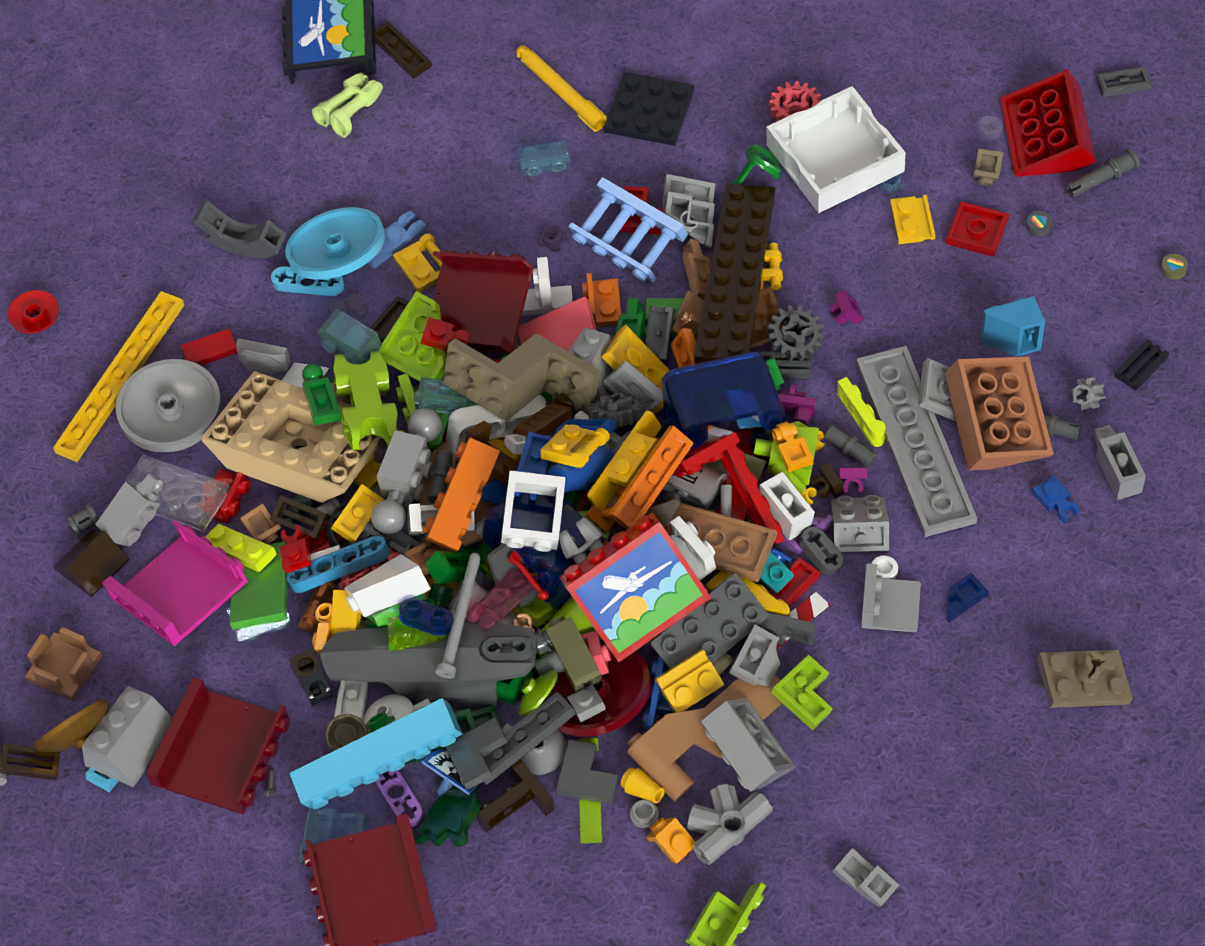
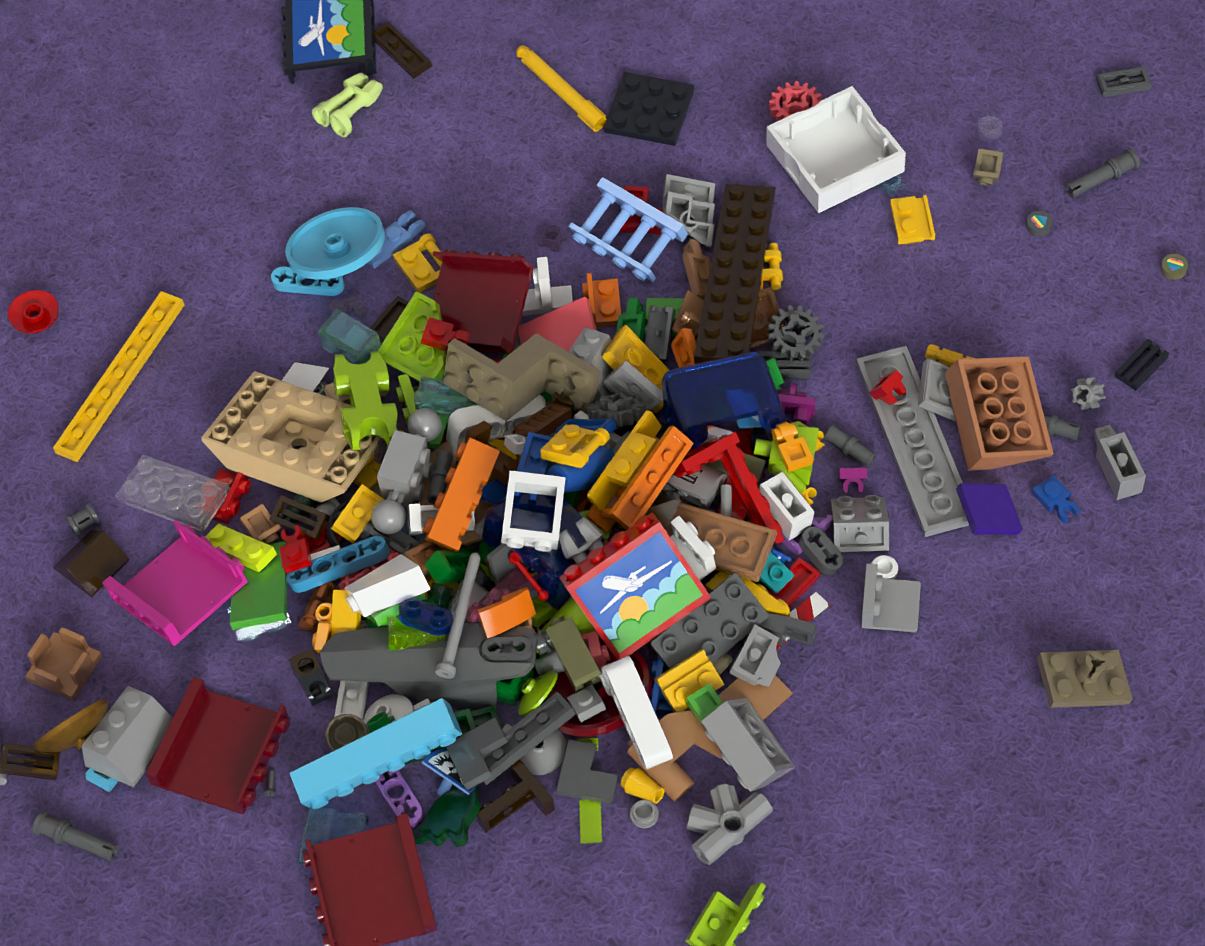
(63, 832): none -> dark grey pin
(131, 510): light grey hinge -> none
(168, 405): light grey dish -> none
(210, 348): red tile -> none
(249, 240): dark grey arch -> none
(262, 357): light grey slope -> none
(319, 396): green plate -> none
(508, 613): none -> orange slope
(544, 158): clear light blue bracket -> none
(637, 713): none -> white beam
(671, 838): light orange bracket -> none
(703, 702): none -> bright green plate
(753, 157): green piece -> none
(798, 693): lime plate -> none
(830, 480): dark brown tile -> none
(848, 308): magenta tile -> none
(861, 412): neon yellow plate -> none
(864, 878): light grey slope -> none
(884, 388): none -> red tile
(944, 356): none -> yellow axle
(964, 595): clear blue tile -> none
(977, 229): red tile -> none
(989, 509): none -> dark purple tile
(1014, 327): dark azure slope -> none
(1048, 127): red slope -> none

